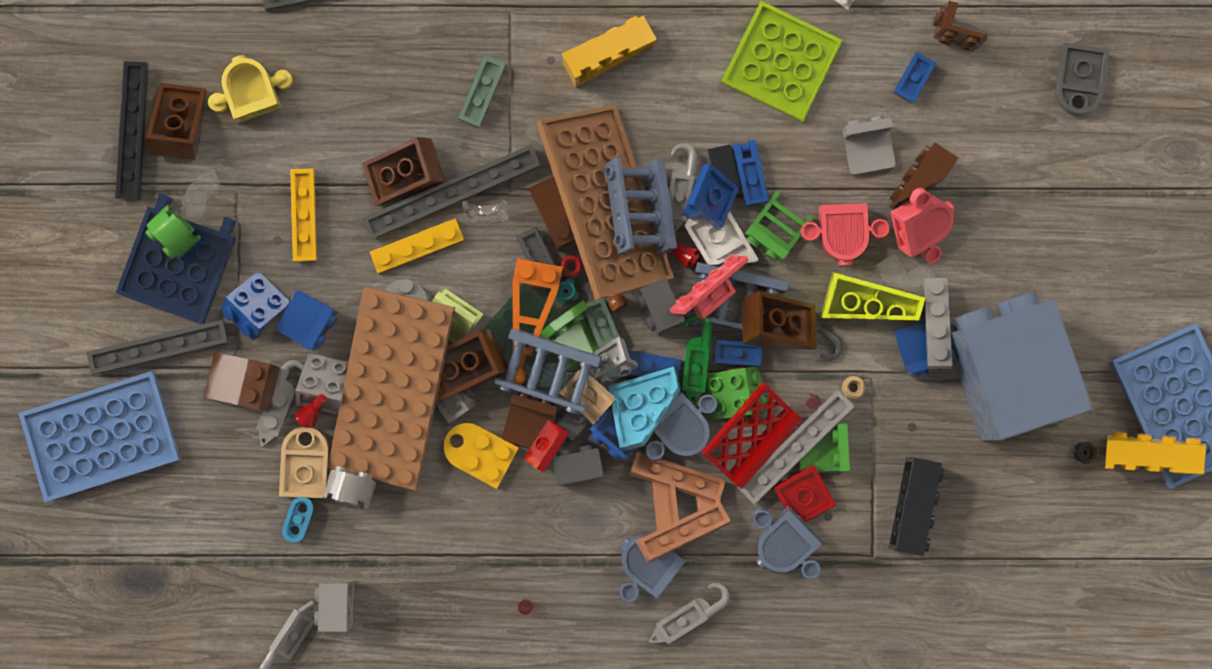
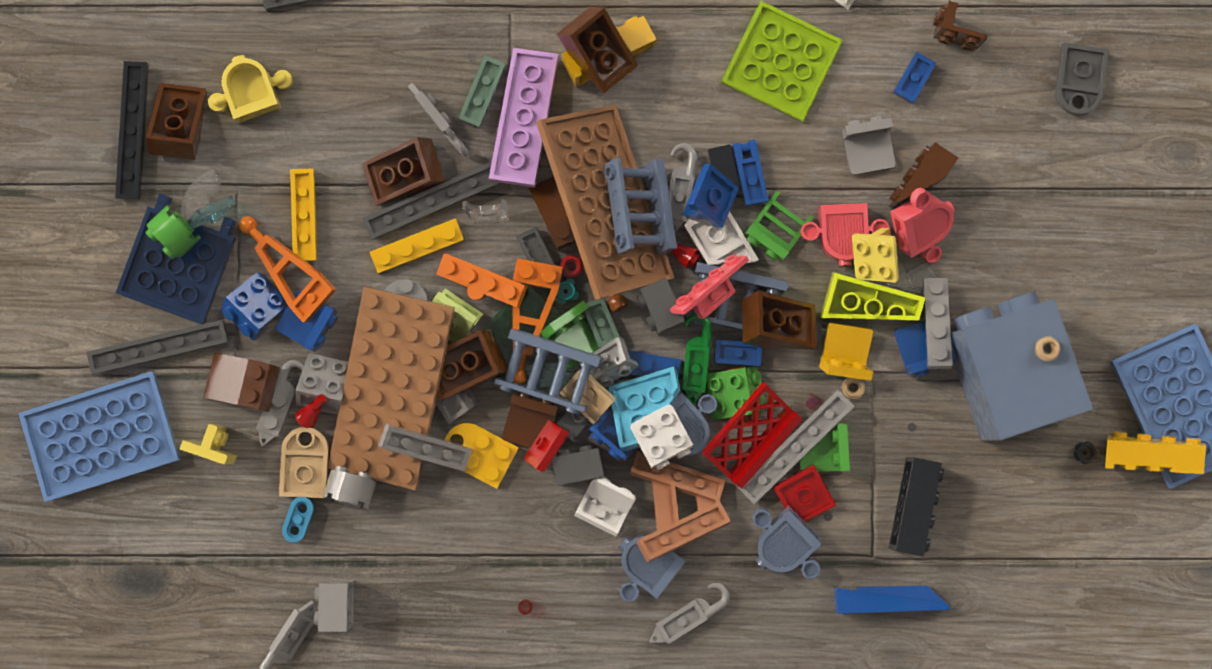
(210, 446): none -> light yellow bracket
(212, 212): none -> clear light blue plate
(312, 296): none -> orange plate
(425, 447): none -> light grey plate
(440, 119): none -> light grey plate
(481, 281): none -> orange hinge
(524, 103): none -> lavender plate
(597, 48): none -> reddish brown slope
(605, 505): none -> white bracket
(662, 437): none -> white bracket
(847, 351): none -> yellow bracket
(875, 256): none -> light yellow bracket
(887, 599): none -> blue wedge
(1054, 345): none -> tan plate

